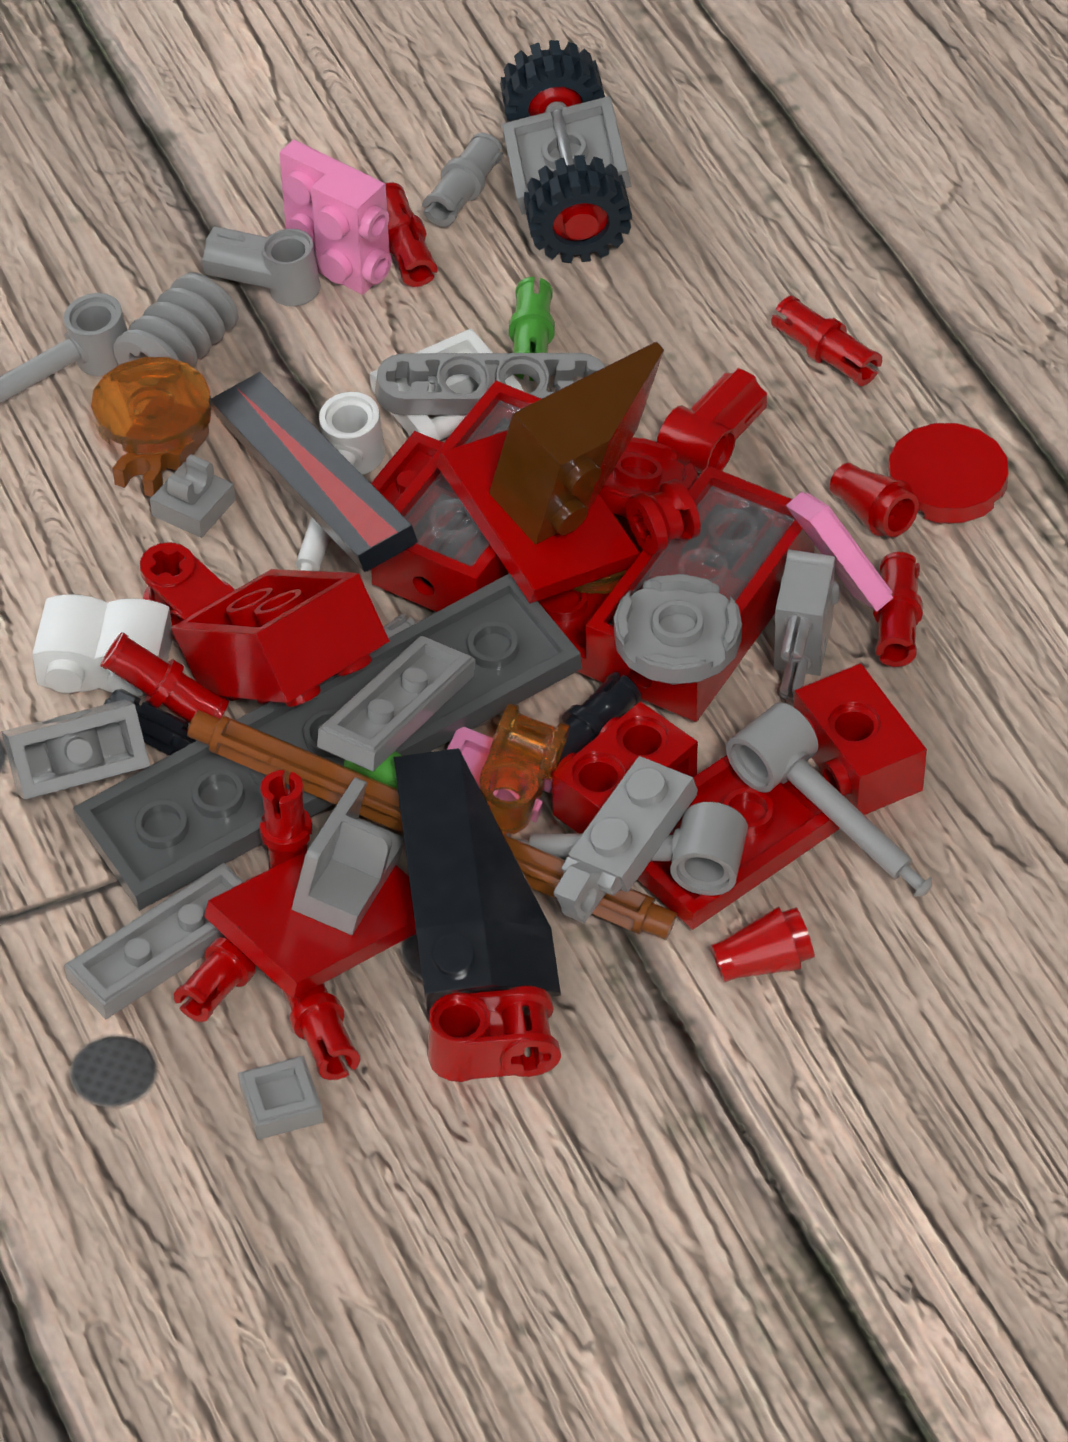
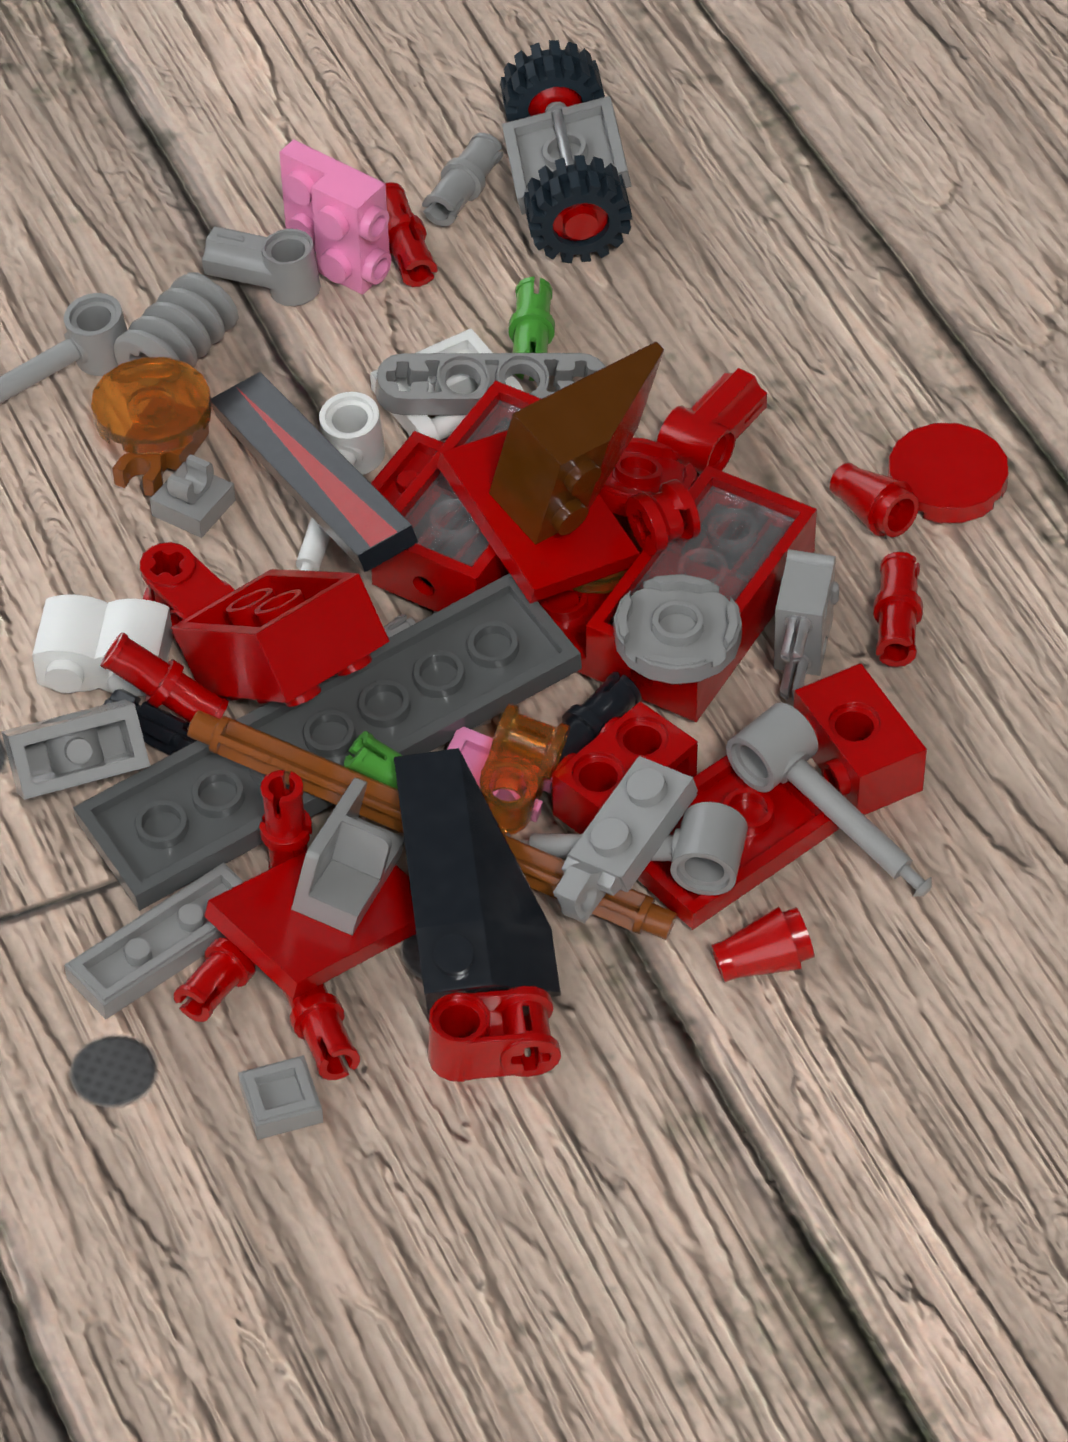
(396, 703): light grey tile -> none
(826, 340): red pin -> none
(834, 540): bright pink tile -> none

